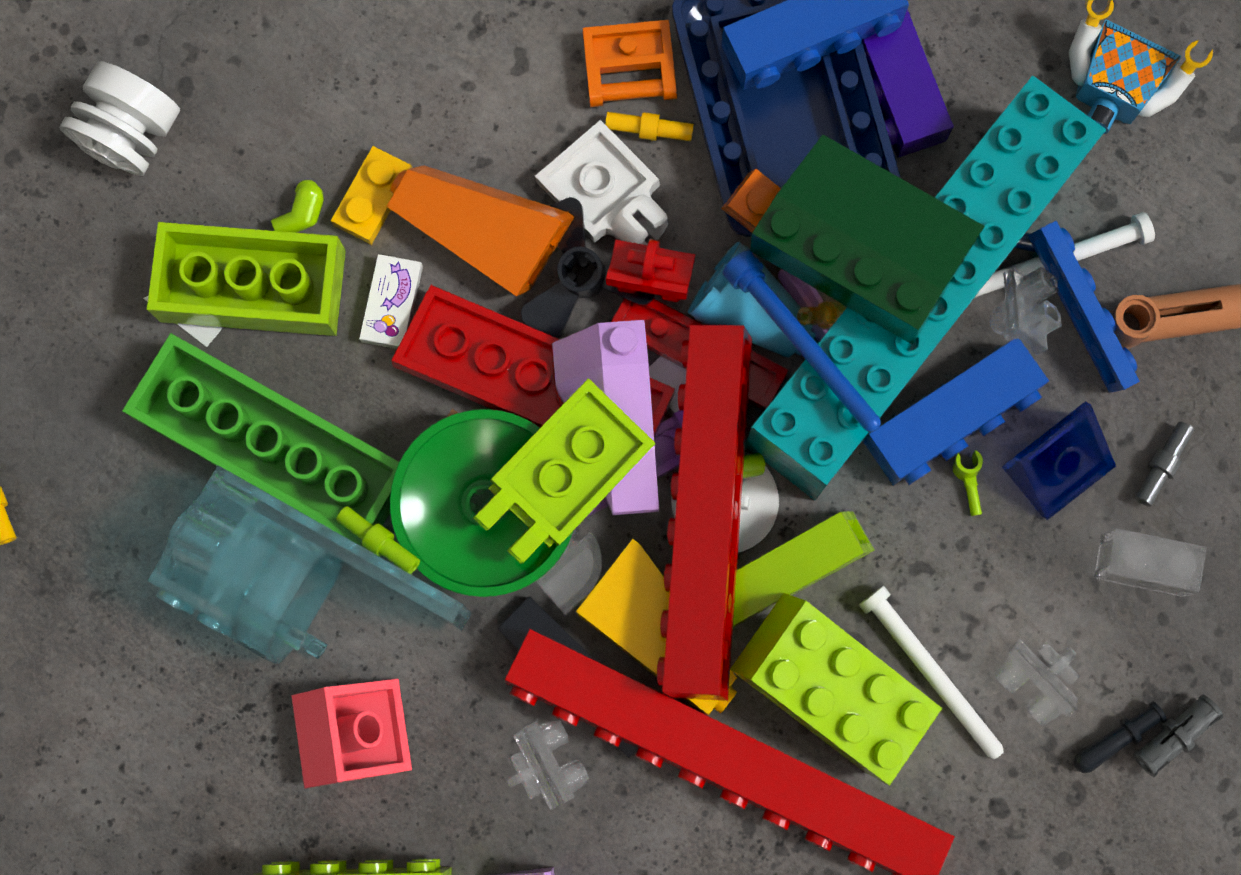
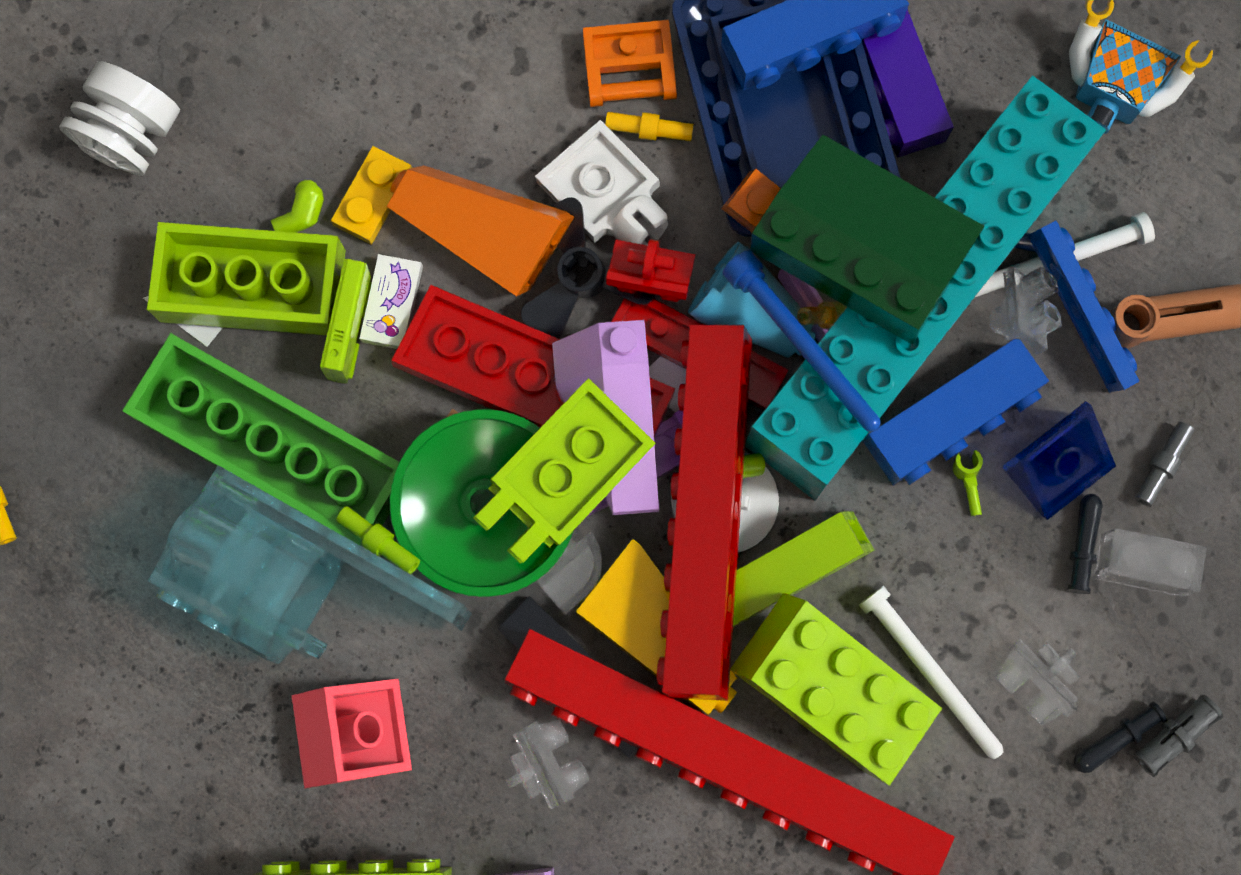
(349, 307): none -> lime piece
(1083, 556): none -> black piece

